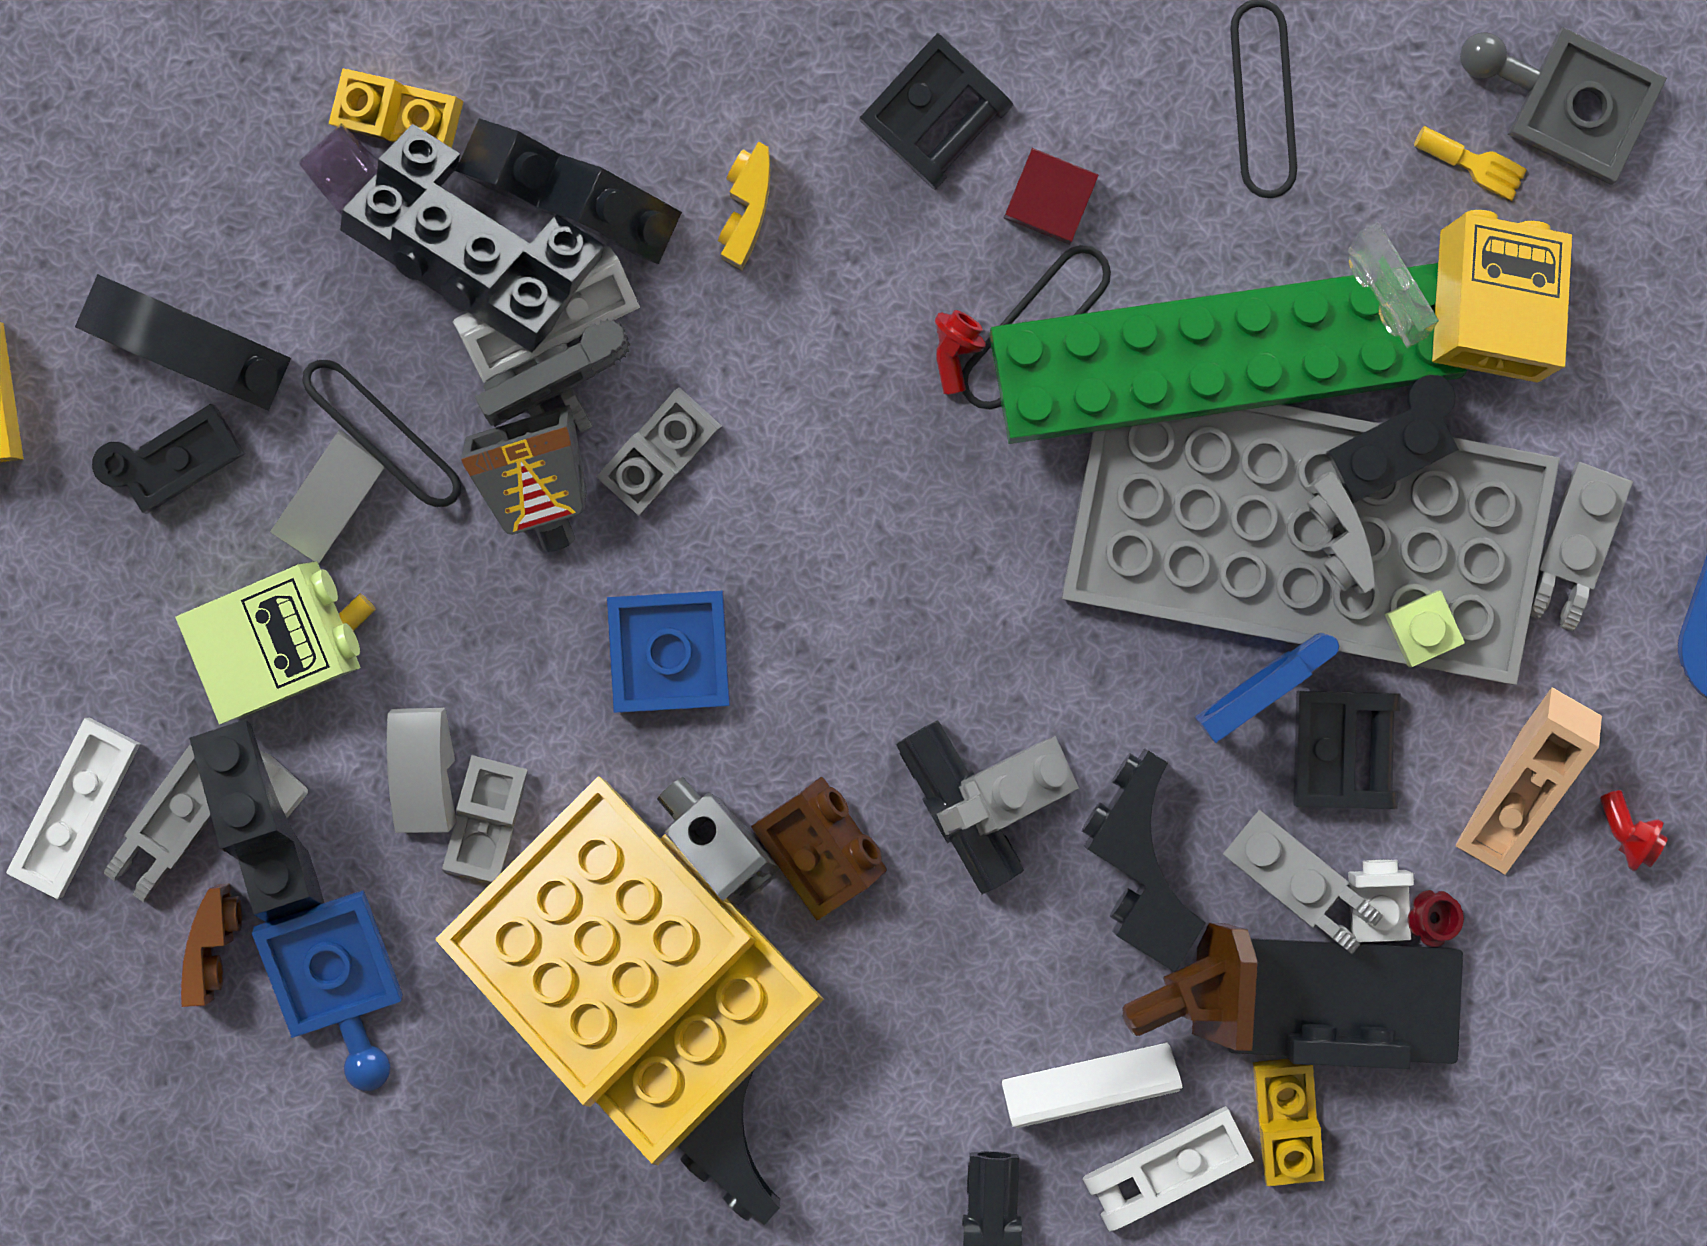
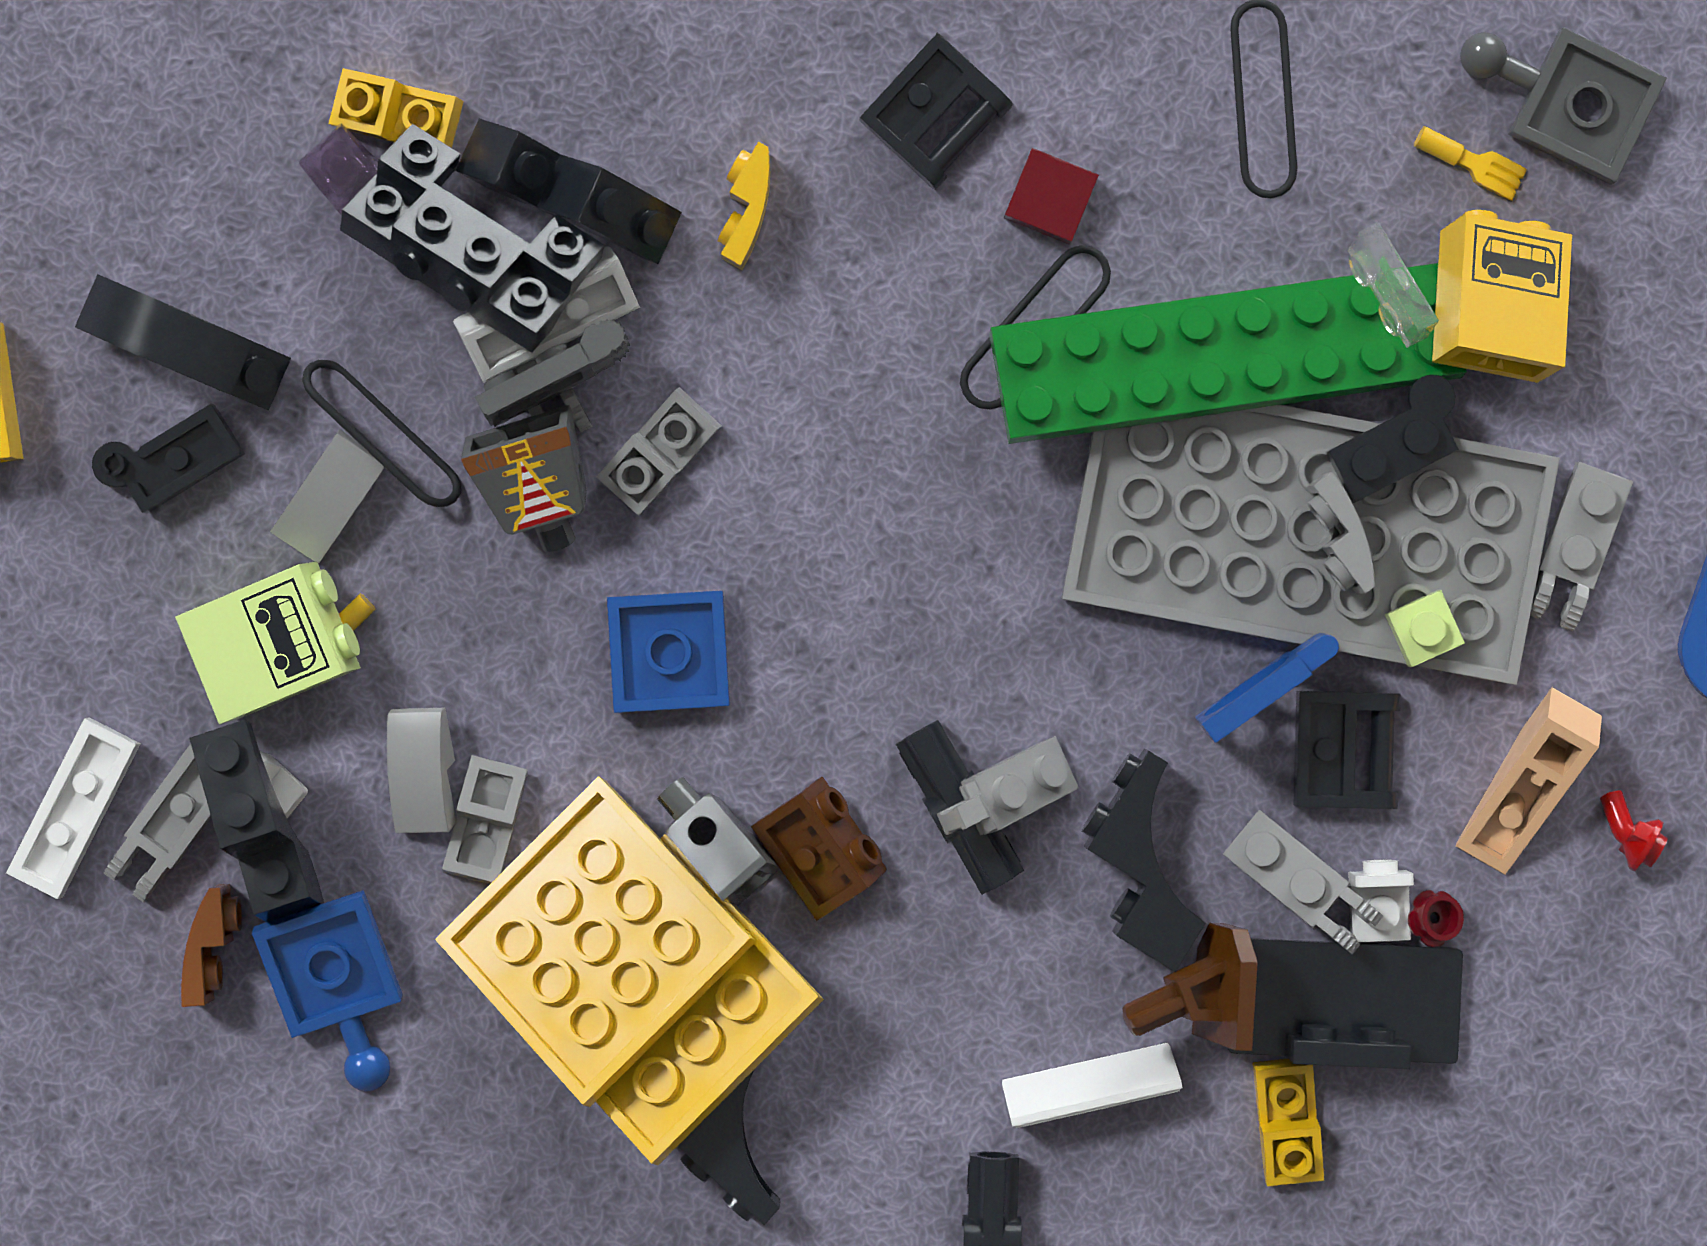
(957, 336): red plate -> none
(1170, 1168): white plate -> none

